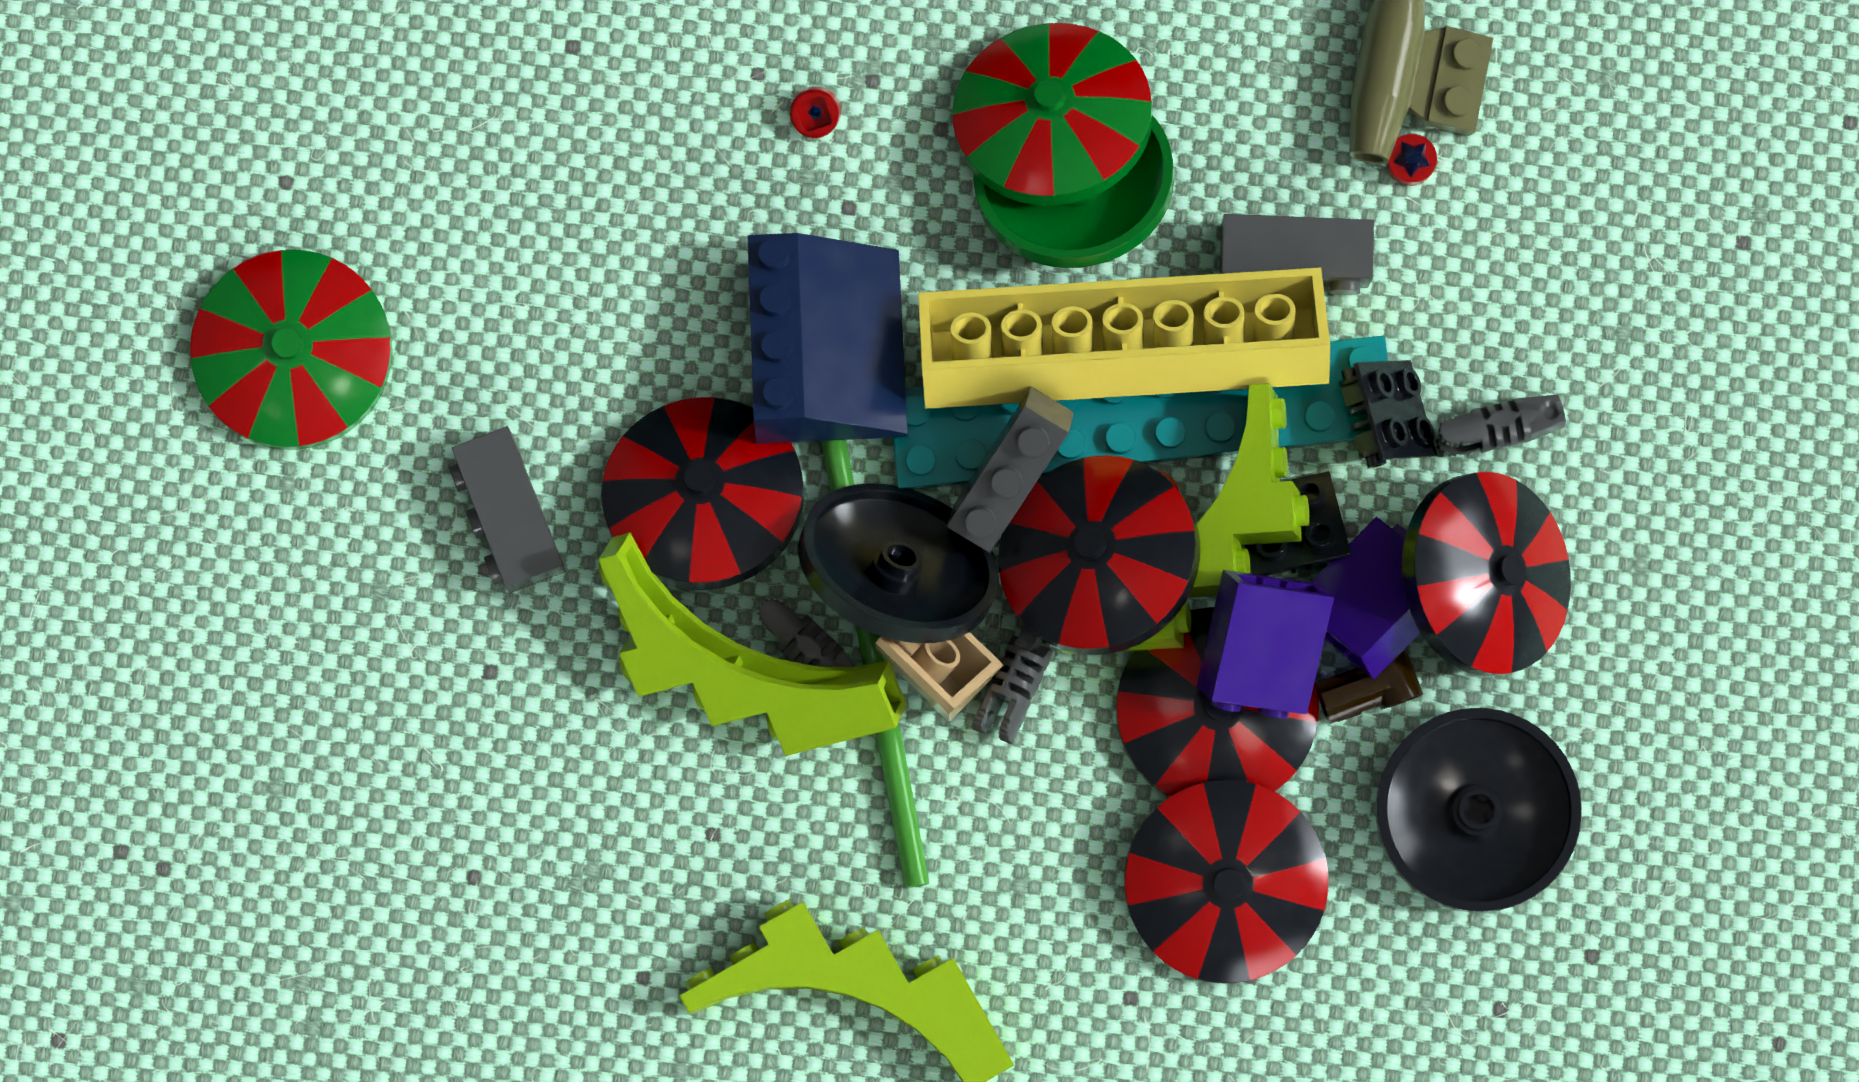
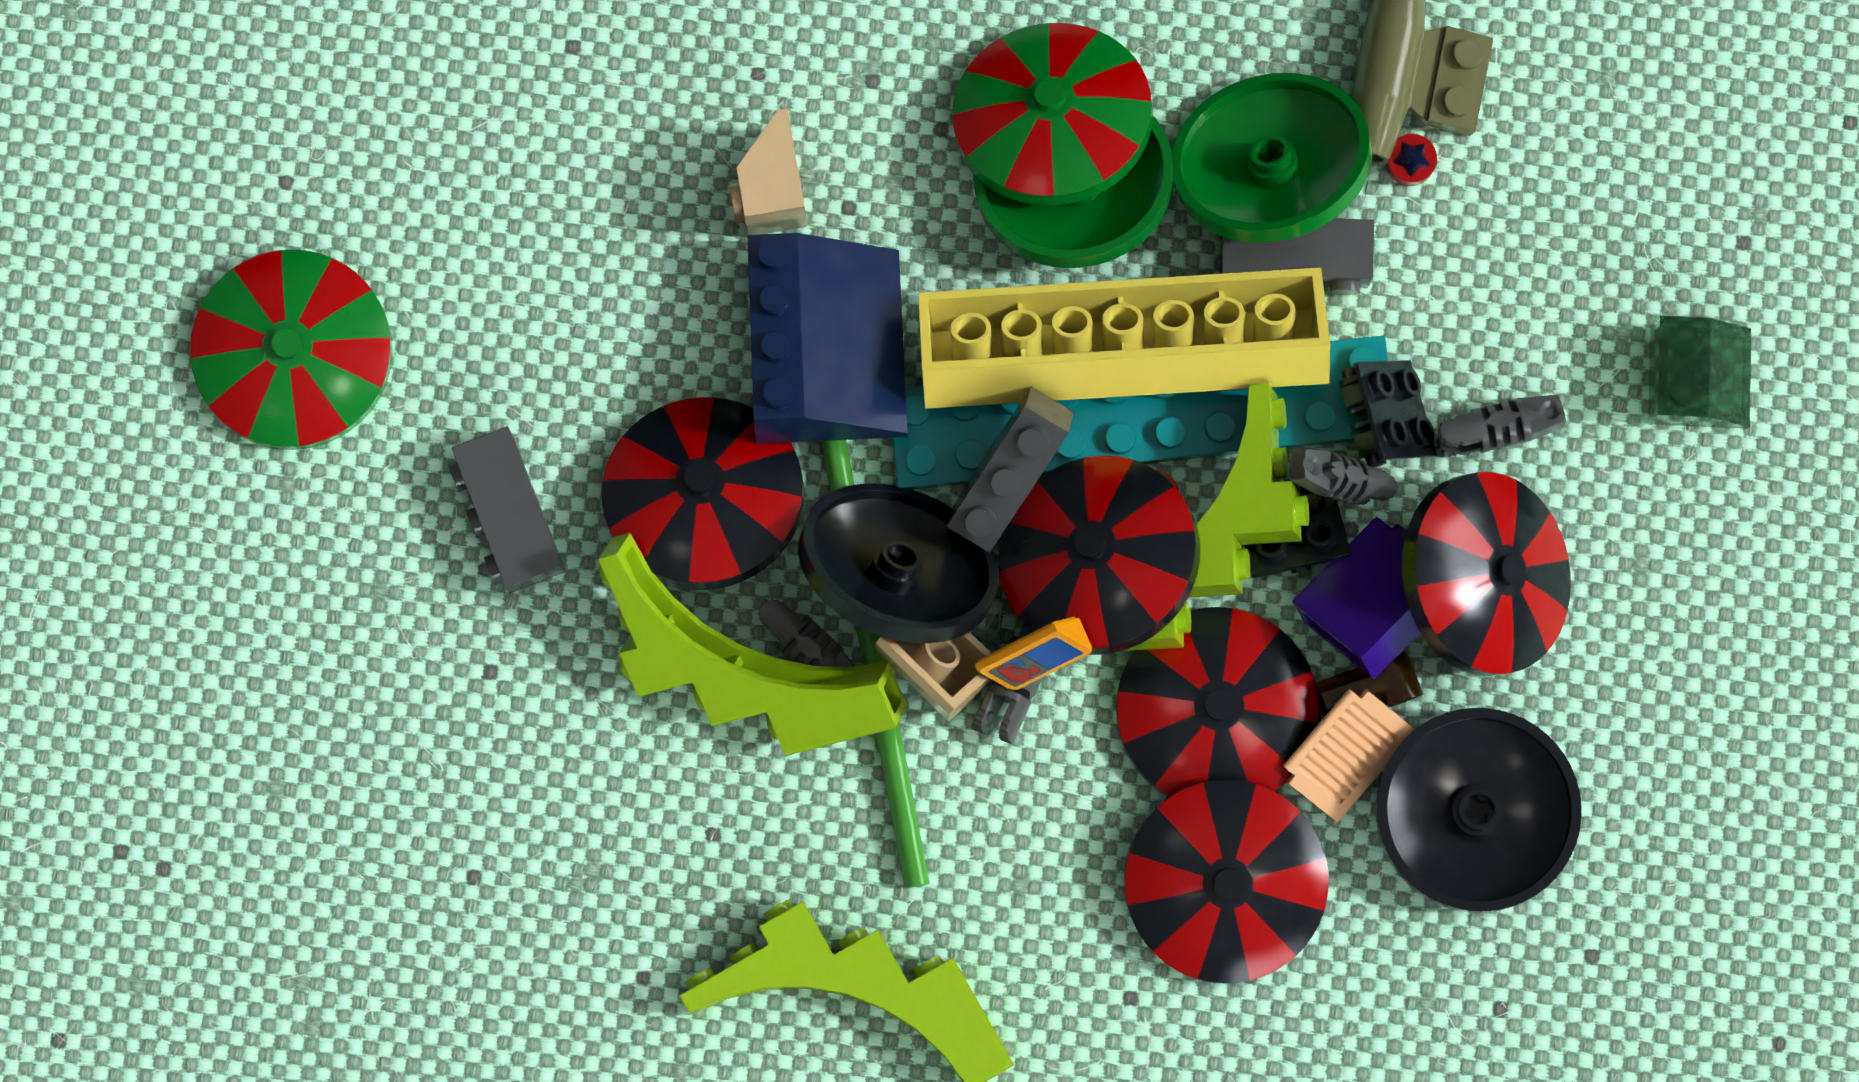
(769, 182): none -> tan slope
(815, 112): red tile -> none
(1036, 654): none -> slope
(1264, 644): dark purple brick -> none
(1271, 157): none -> green dish
(1340, 477): none -> dark grey hinge
(1346, 752): none -> light nougat window
(1699, 373): none -> clear green slope

